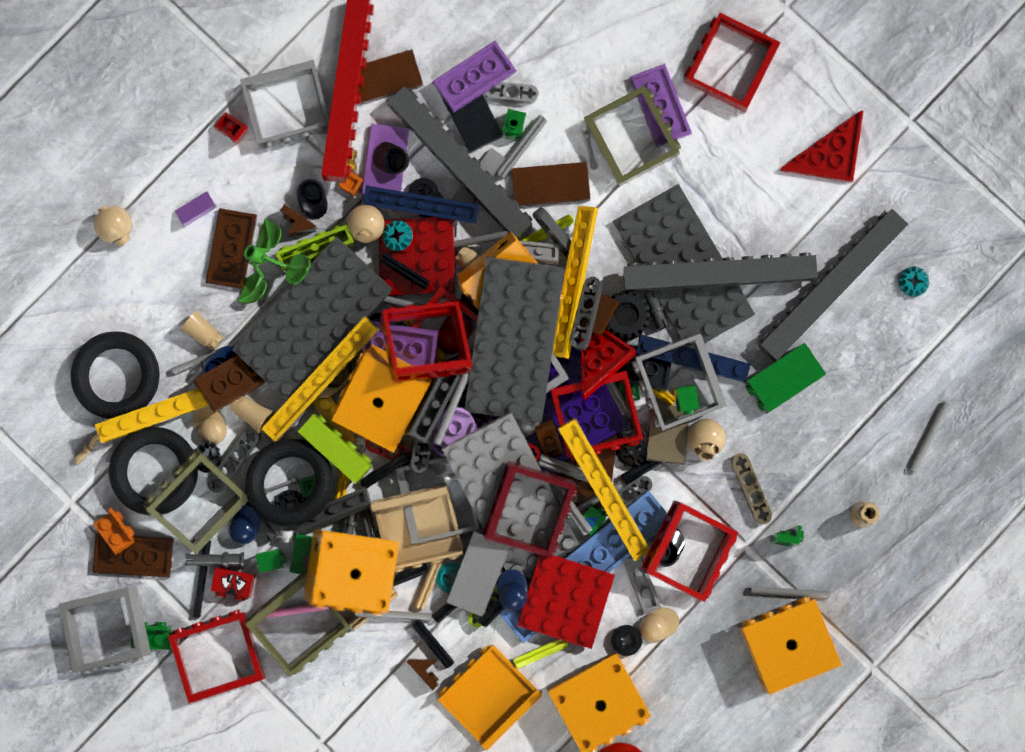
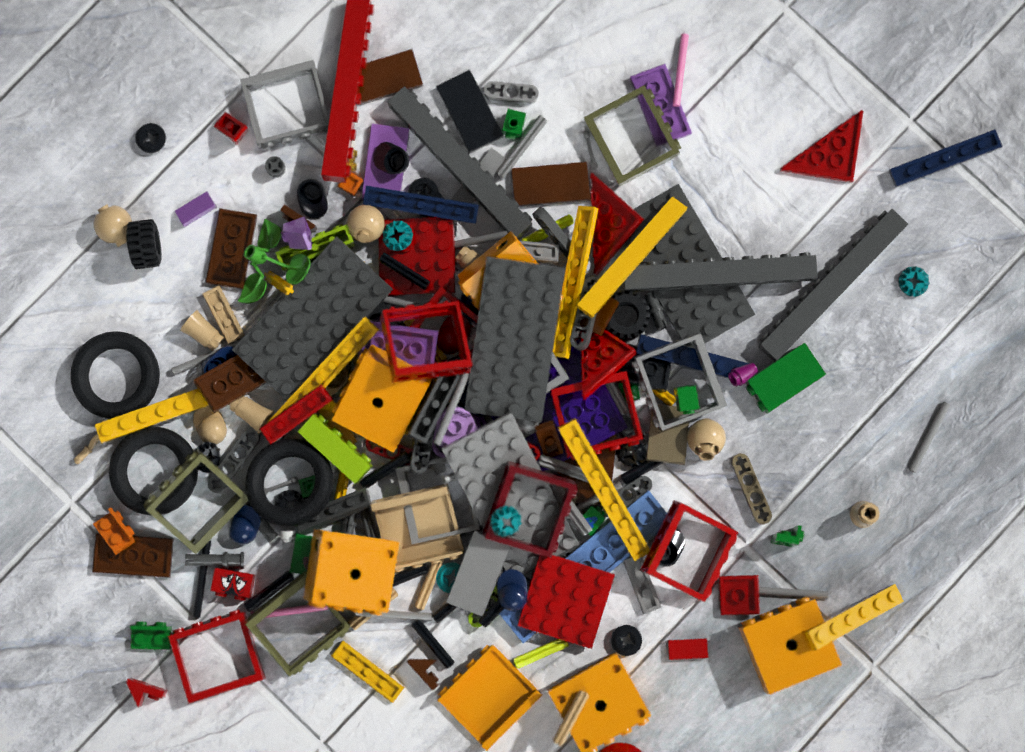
(136, 622): light grey window -> none
(139, 689): none -> red slope
(142, 136): none -> black gear
(143, 244): none -> black tyre
(223, 314): none -> tan tile
(269, 591): none -> black axle
(271, 560): green brick -> none
(272, 164): none -> dark grey wheel
(279, 283): none -> yellow axle
(296, 414): none -> red tile
(297, 234): none -> medium lavender slope
(367, 671): none -> yellow tile
(474, 76): medium lavender tile -> none
(506, 512): none -> teal gear
(570, 717): none -> tan axle
(613, 224): none -> red tile
(631, 257): none -> yellow tile
(659, 624): tan cap -> none
(680, 70): none -> bright pink bar
(687, 649): none -> red tile
(739, 595): none -> red tile
(742, 374): none -> magenta cone
(745, 31): red window -> none
(854, 617): none -> yellow plate
(945, 158): none -> dark blue plate

